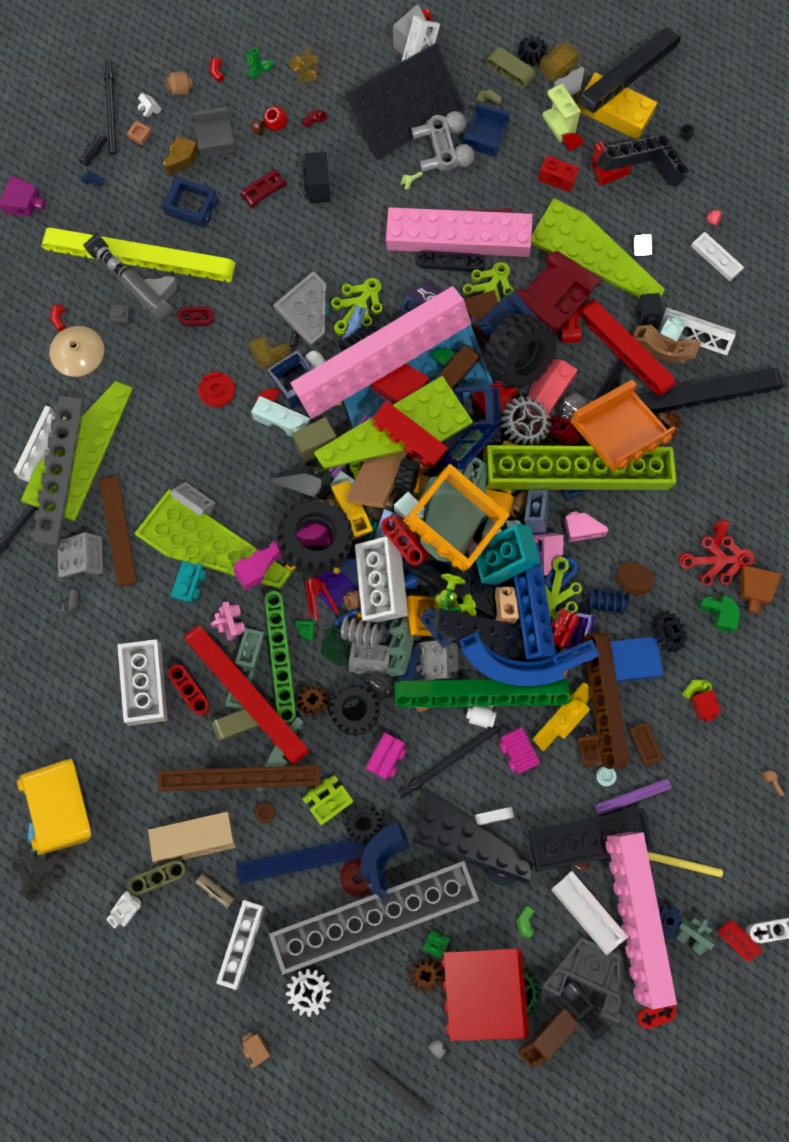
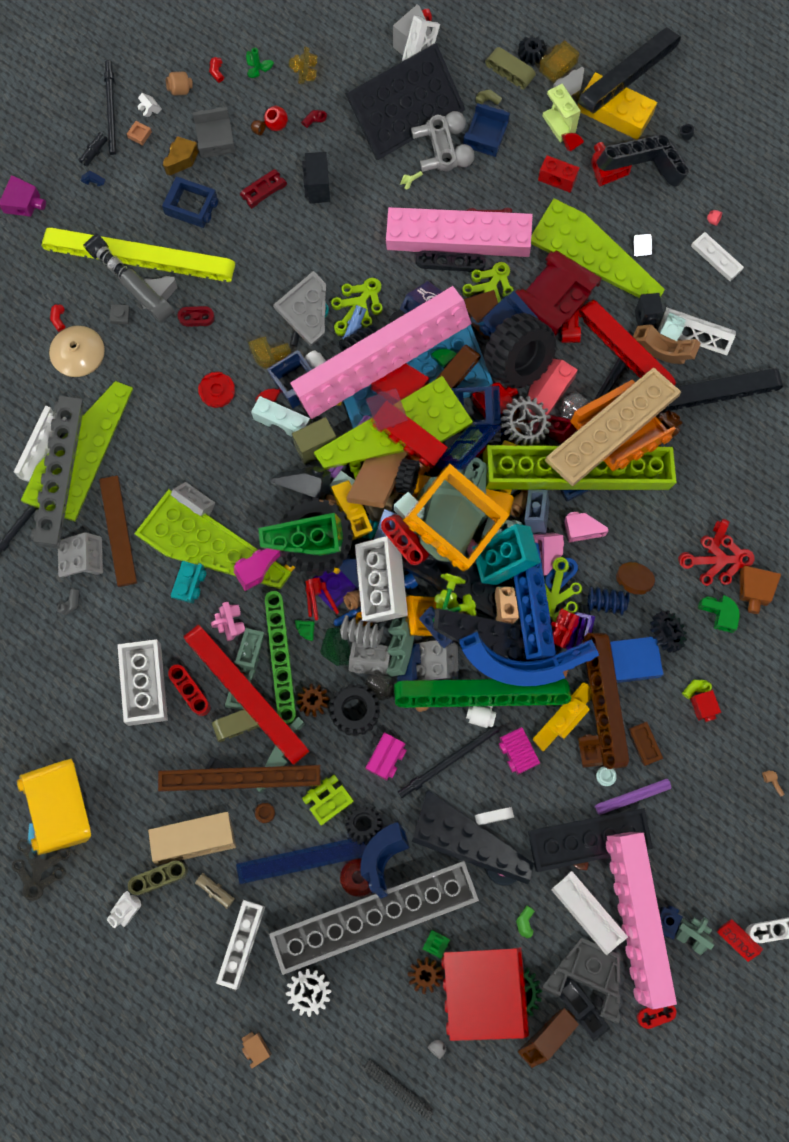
(310, 536): none -> green wedge
(386, 409): none -> clear pink piece
(612, 426): none -> tan plate
(685, 864): light yellow bar -> none

